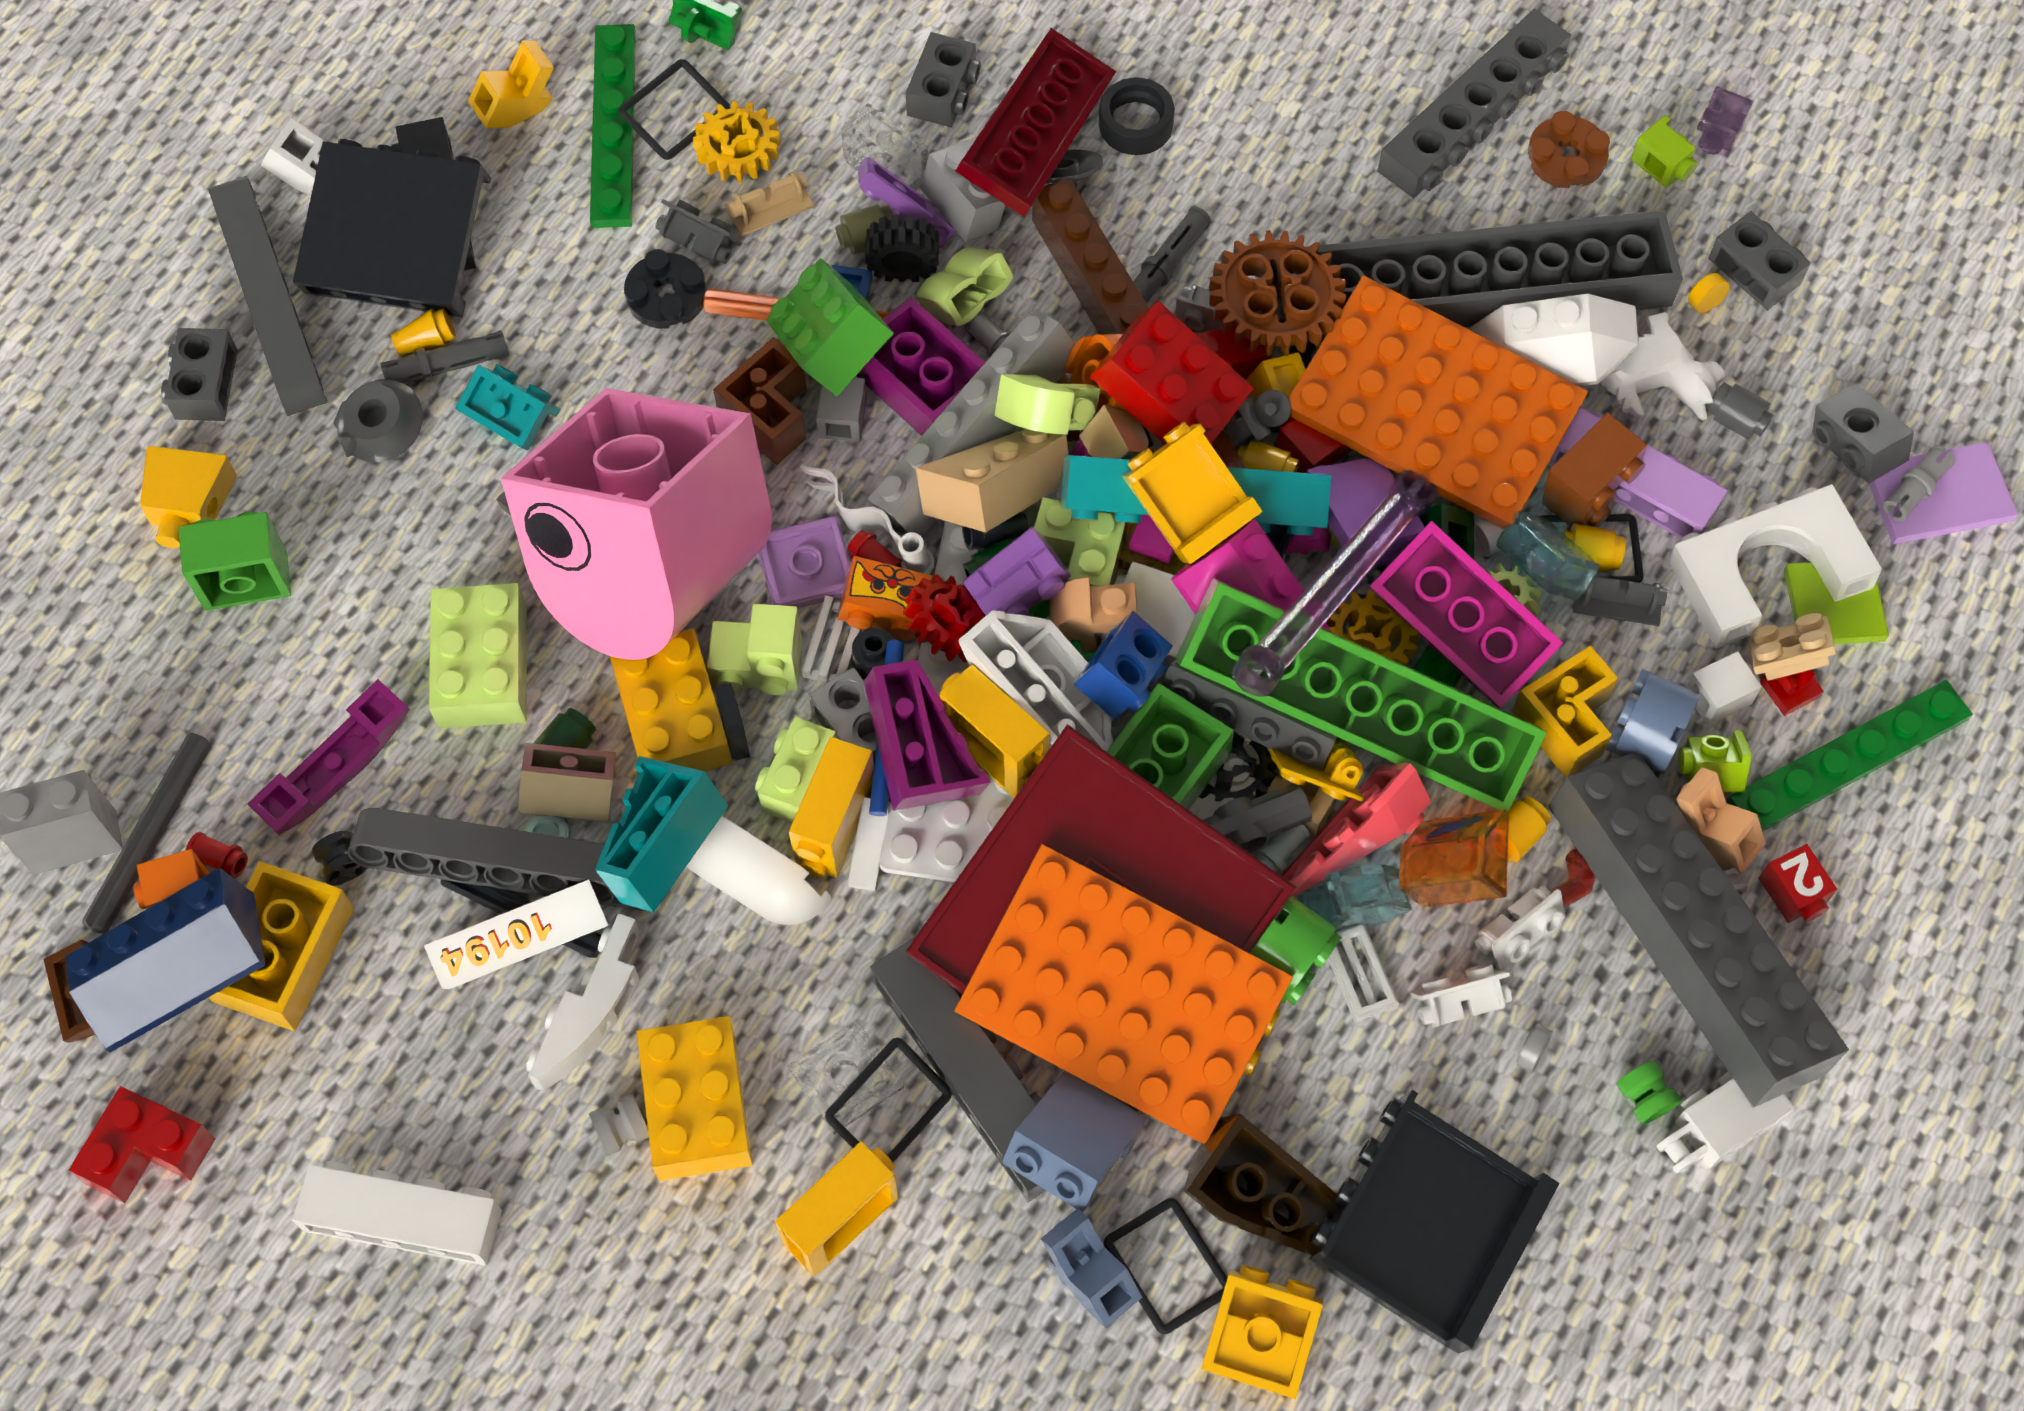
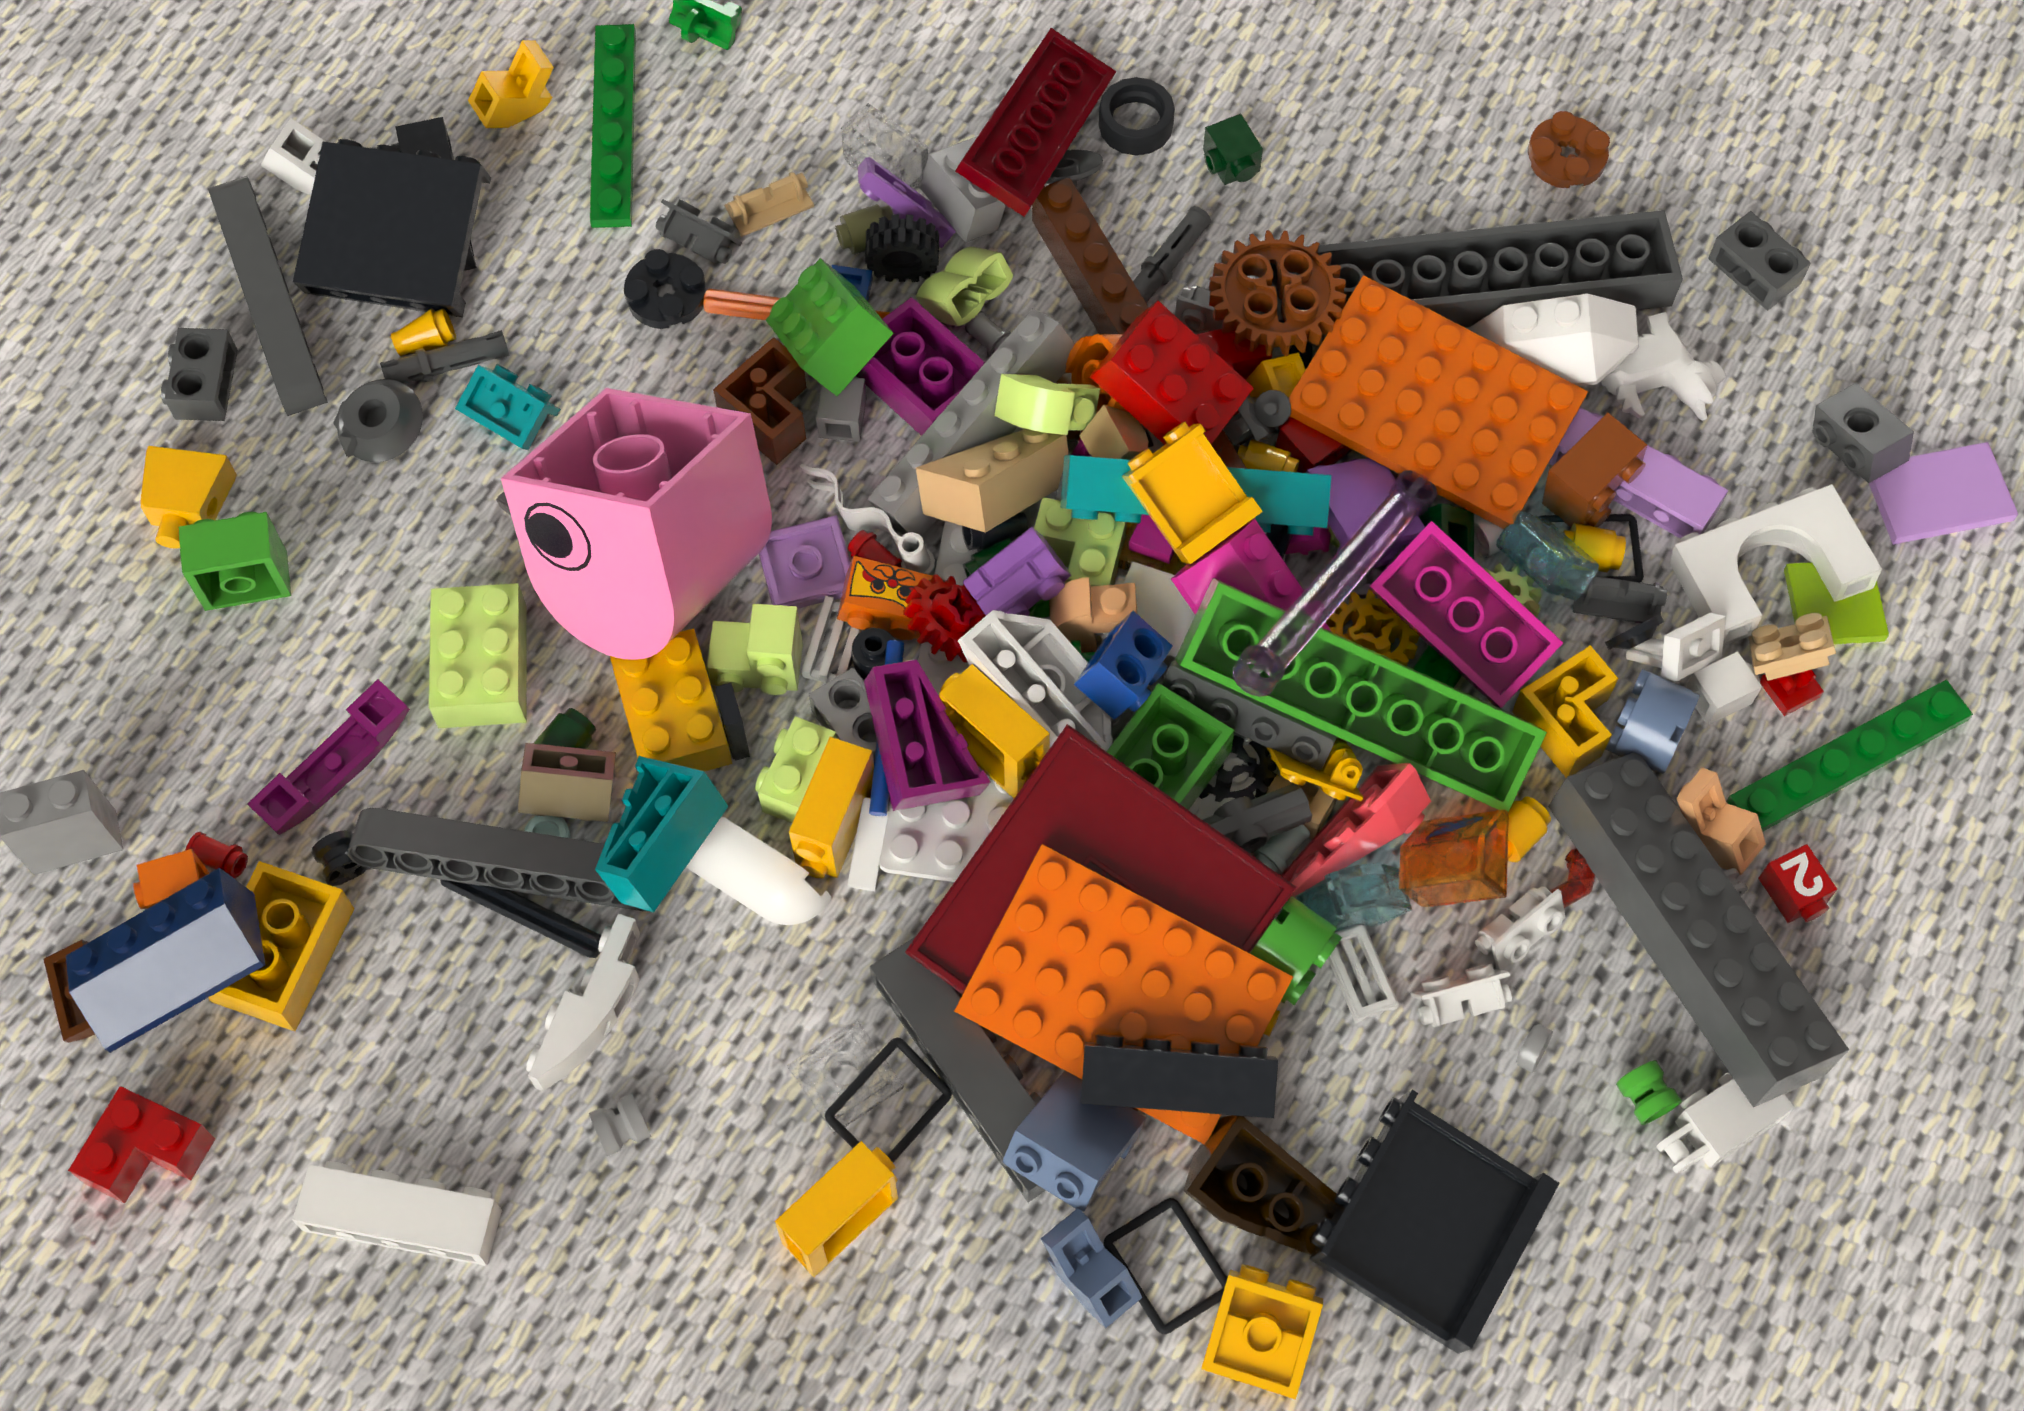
(146, 833): dark grey axle -> none
(516, 935): white sticker -> none
(650, 87): black piece -> none
(694, 1098): yellow brick -> none
(737, 138): yellow gear -> none
(942, 80): dark grey brick -> none
(1179, 1078): none -> black brick
(1232, 150): none -> dark green brick
(1474, 103): dark grey brick -> none
(1664, 153): lime brick -> none
(1682, 649): none -> white piece
(1708, 292): yellow tile -> none
(1720, 754): lime brick -> none
(1723, 121): clear purple brick -> none
(1740, 410): dark grey brick -> none
(1918, 483): light grey pin -> none

